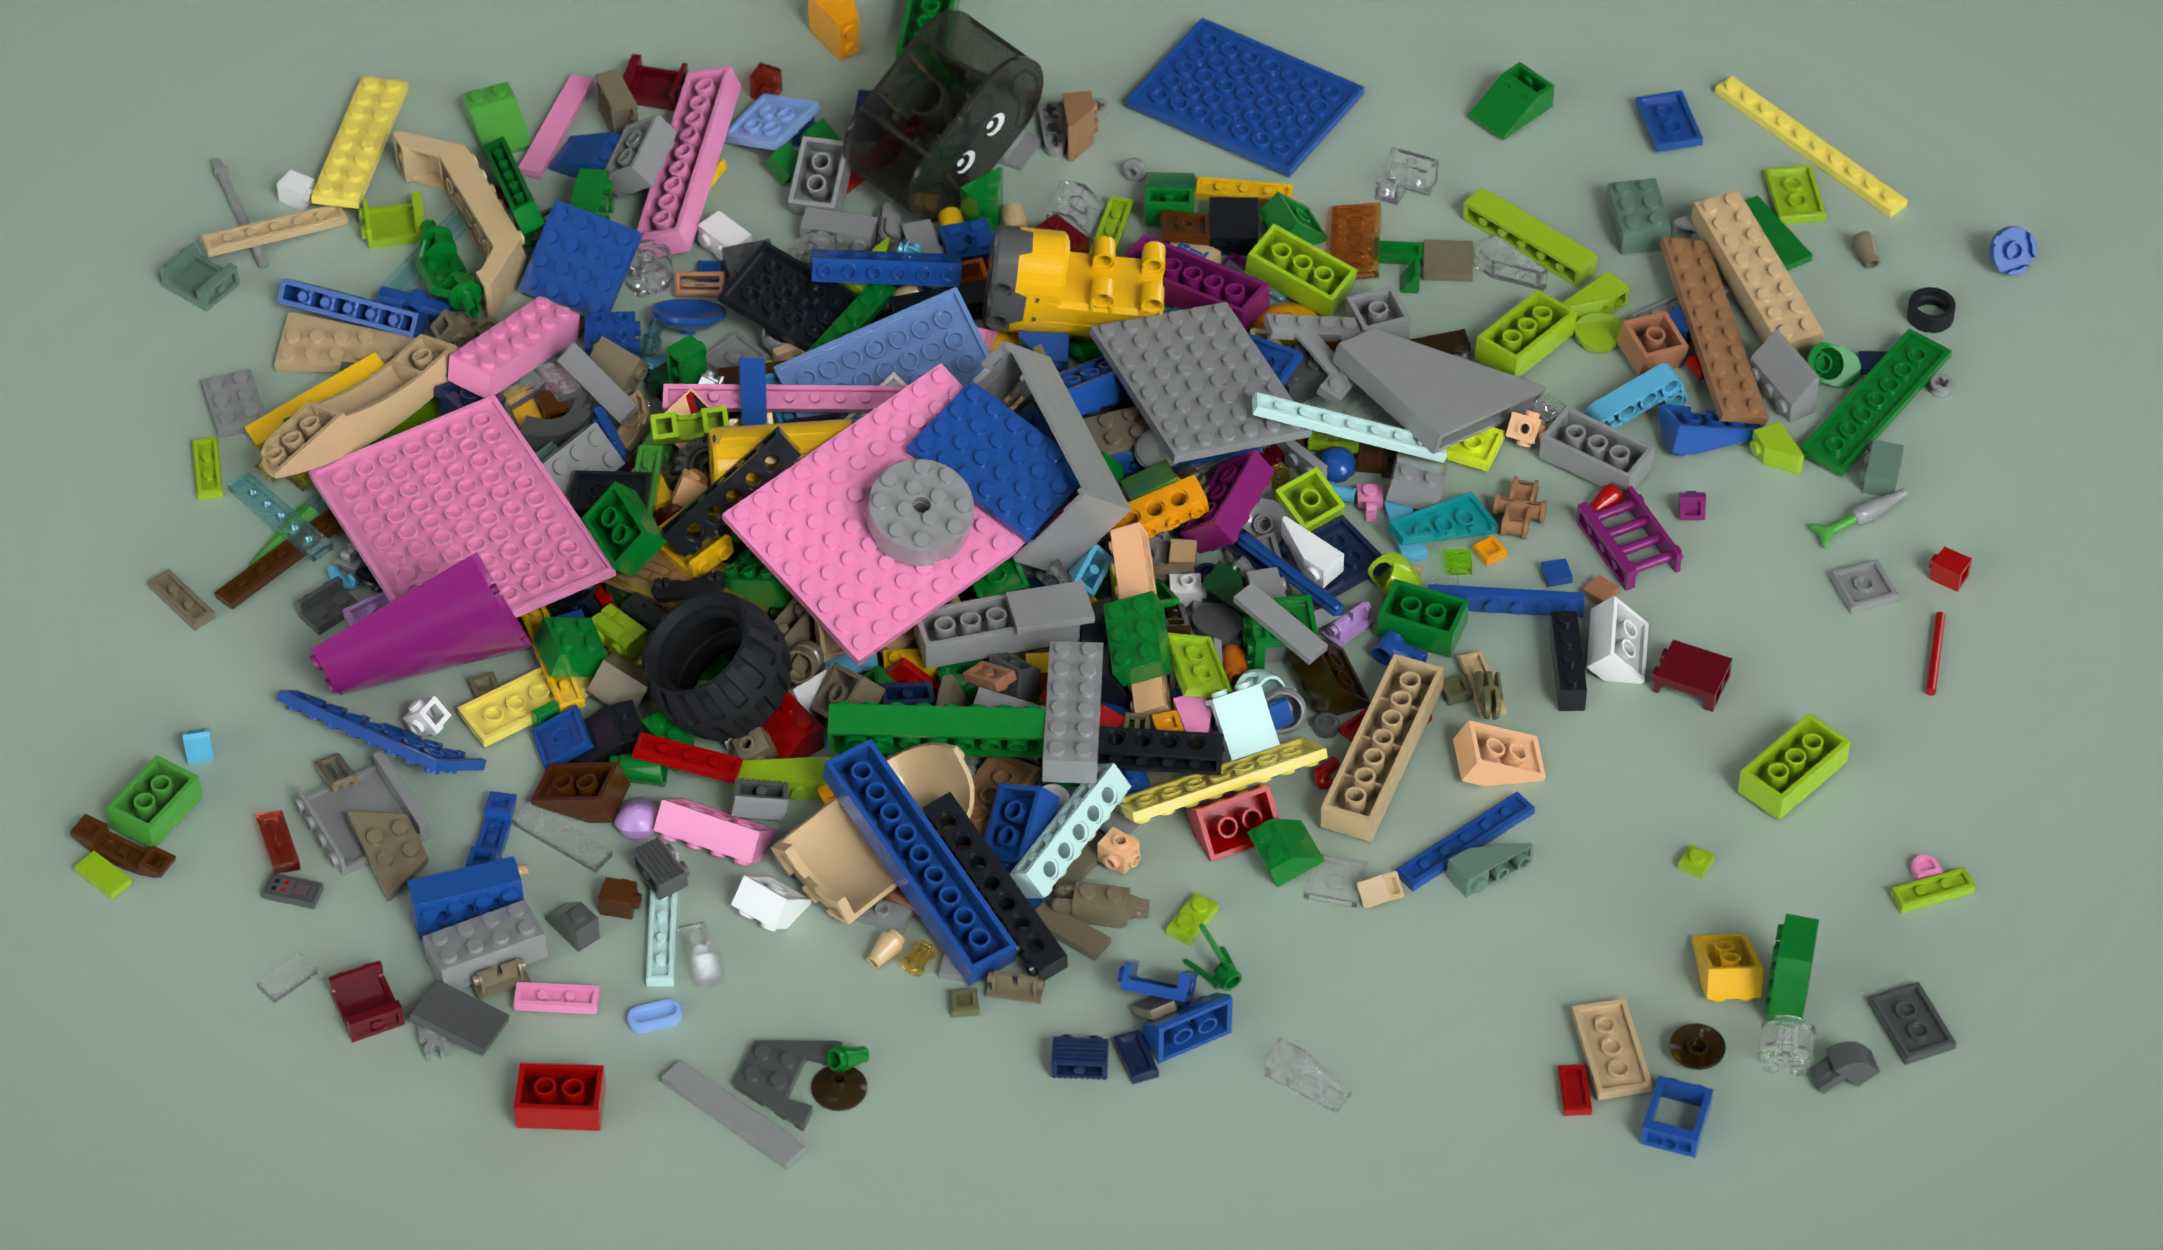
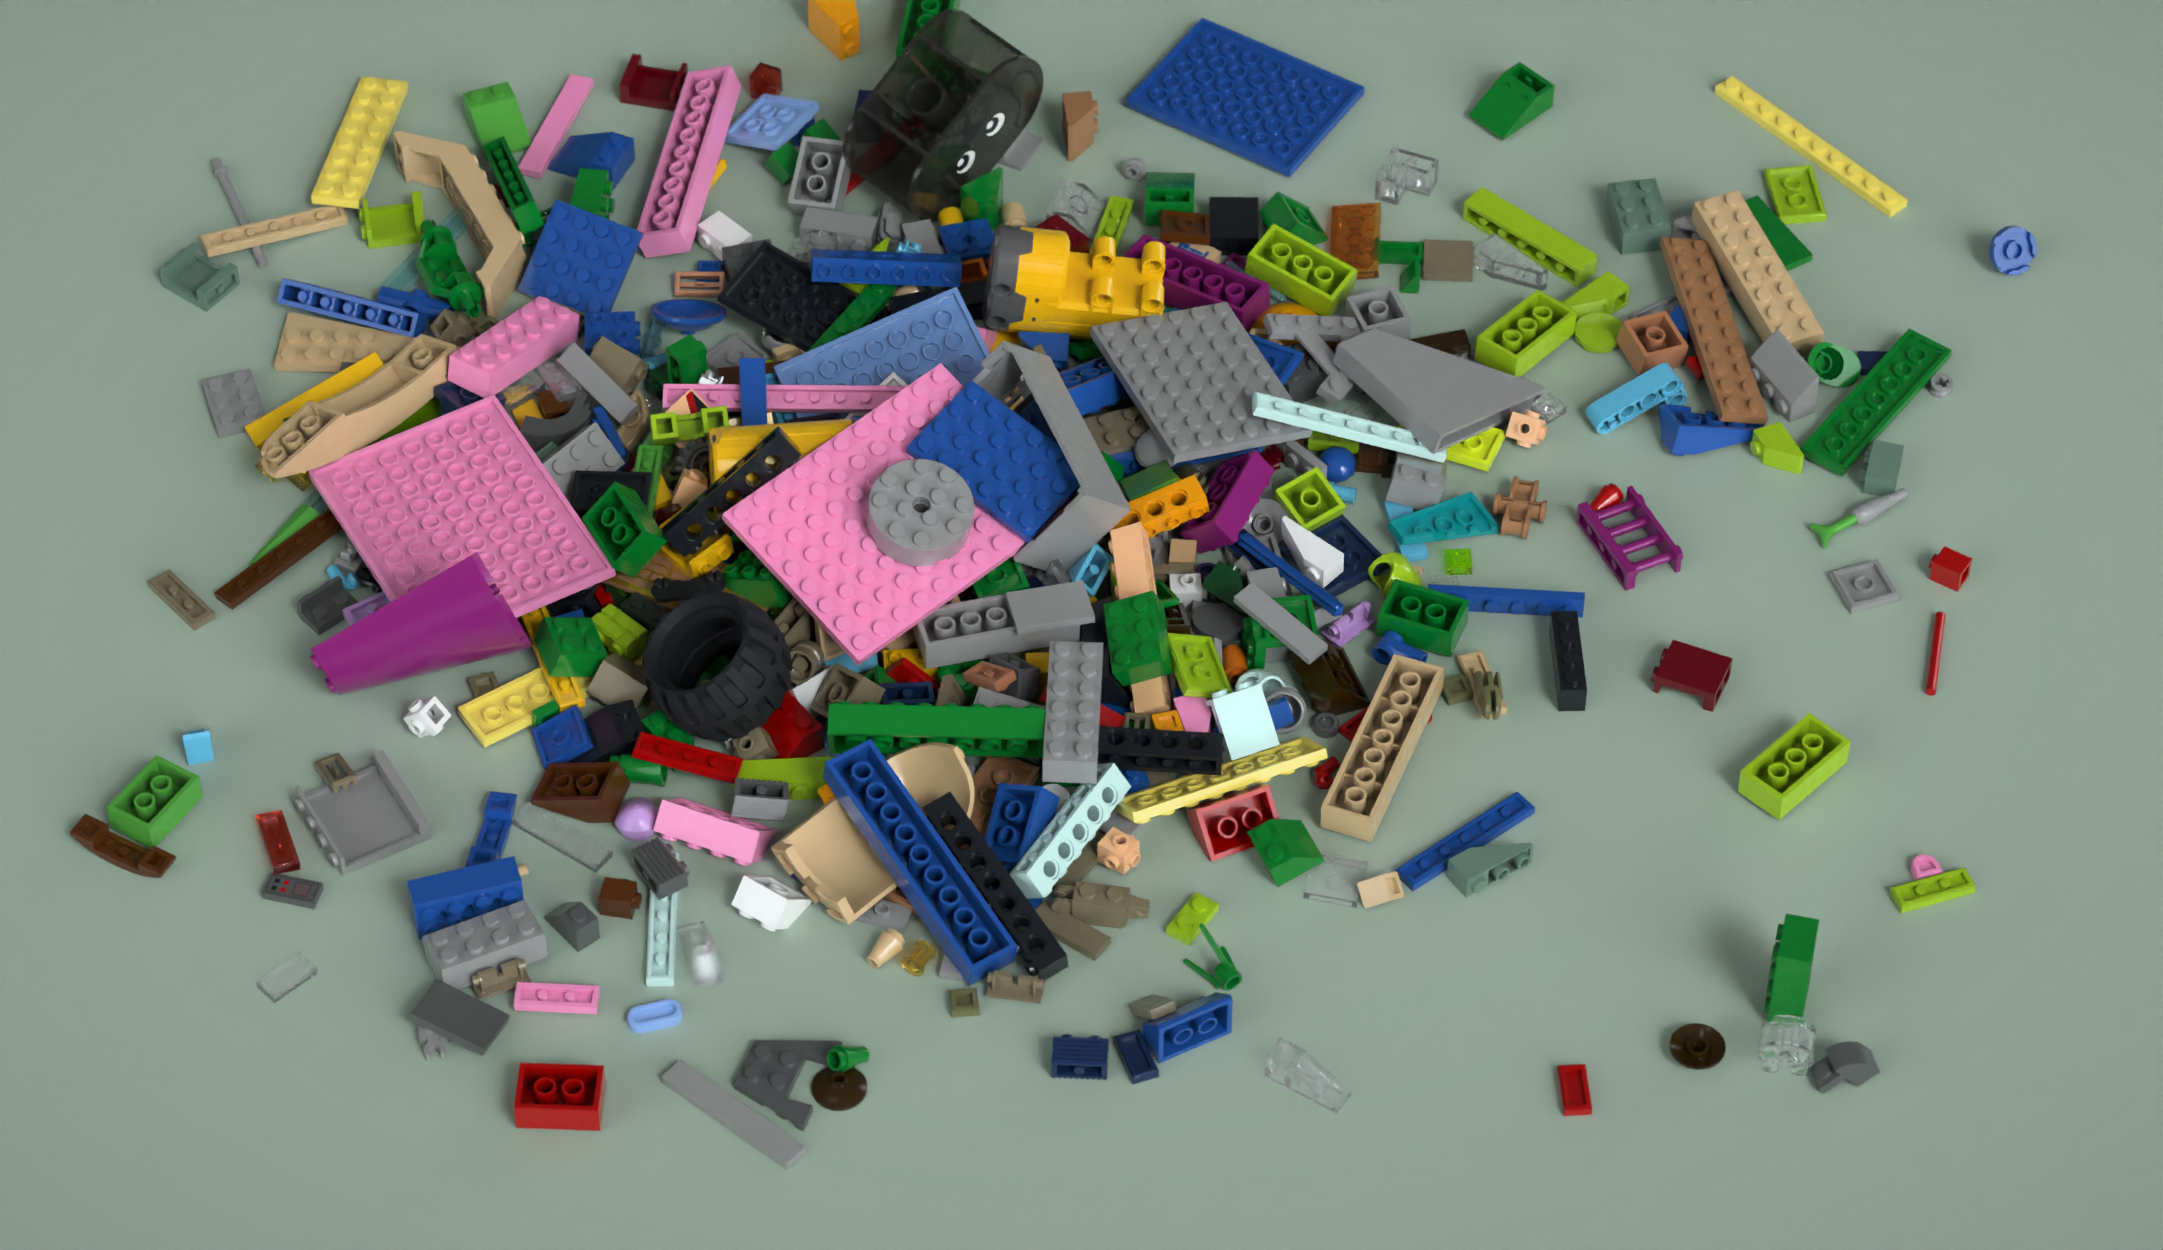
(103, 874): lime tile -> none
(207, 468): lime tile -> none
(280, 516): clear light blue tile -> none
(295, 190): white brick -> none
(365, 1001): dark red panel -> none
(389, 847): dark tan wing -> none
(391, 738): blue wing -> none
(615, 102): dark tan window -> none
(640, 155): light grey brick -> none
(650, 269): clear brick -> none
(1055, 109): light grey beam -> none
(1181, 992): blue panel -> none
(1222, 187): yellow tile -> none
(1282, 471): clear yellow bush -> none
(1370, 498): bright pink plate -> none
(1489, 550): light orange tile -> none
(1497, 755): light nougat slope -> none
(1556, 572): blue tile -> none
(1596, 451): light grey brick -> none
(1600, 590): nougat tile -> none
(1612, 1049): tan plate -> none
(1617, 643): white slope -> none
(1669, 121): blue plate -> none
(1682, 1140): blue window -> none
(1692, 505): magenta tile -> none
(1696, 861): lime plate -> none
(1728, 967): yellow slope -> none
(1866, 247): dark tan cone -> none
(1912, 1023): dark grey tile -> none
(1935, 297): black tyre -> none

